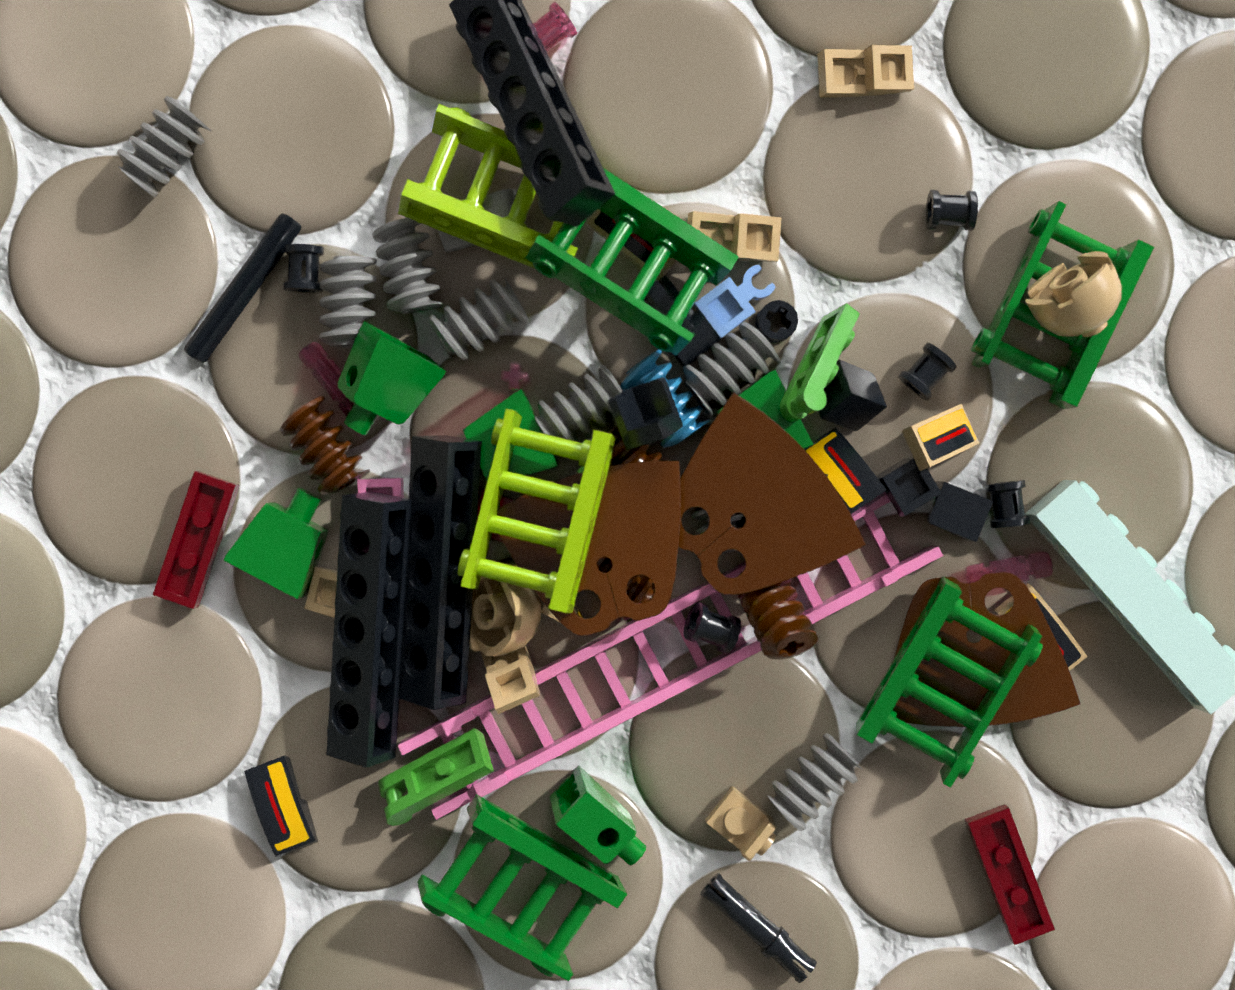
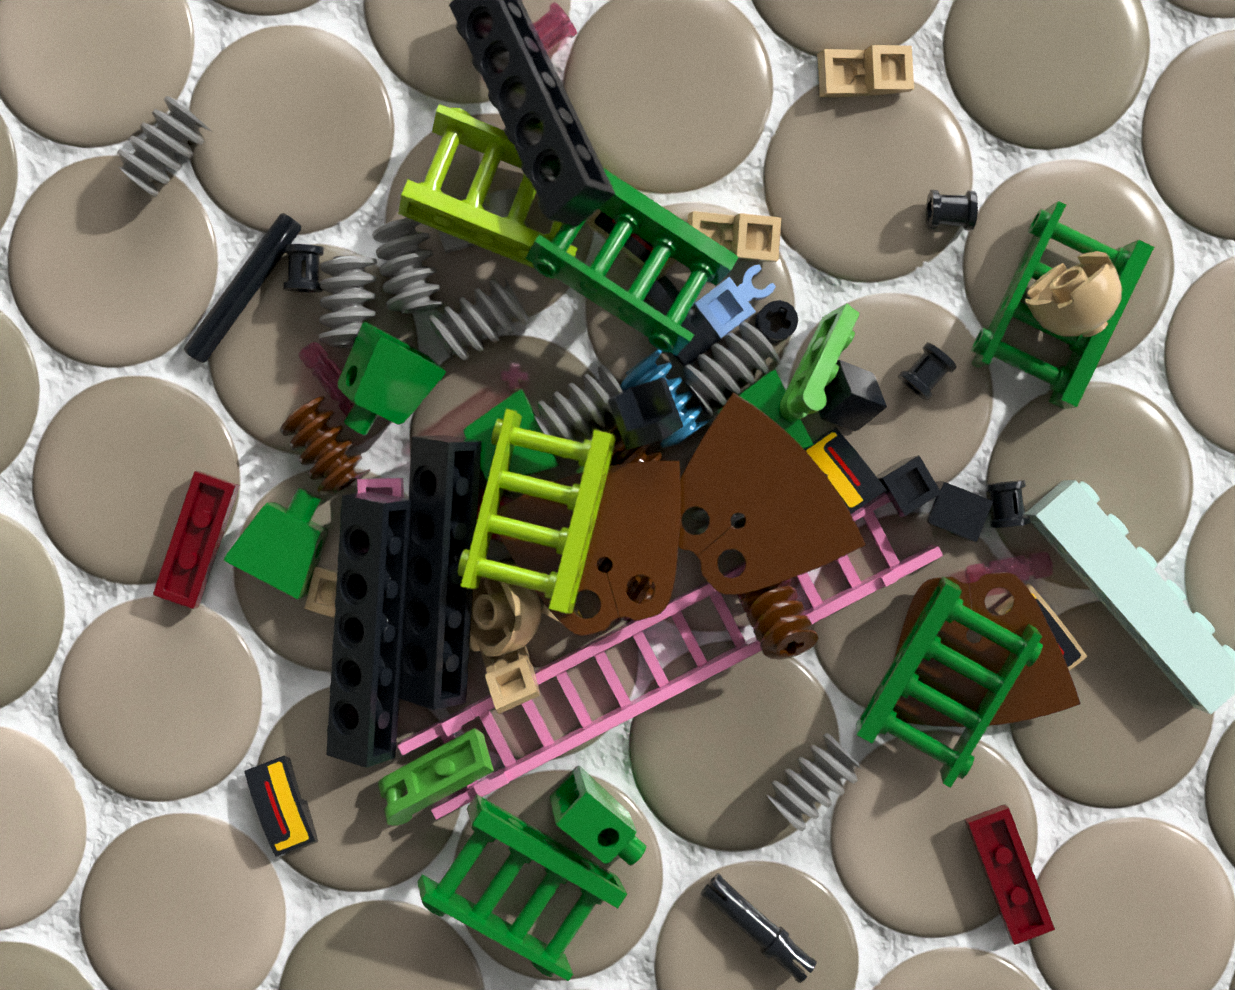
(712, 628): black bush -> none
(743, 824): tan bracket -> none
(940, 437): slope -> none

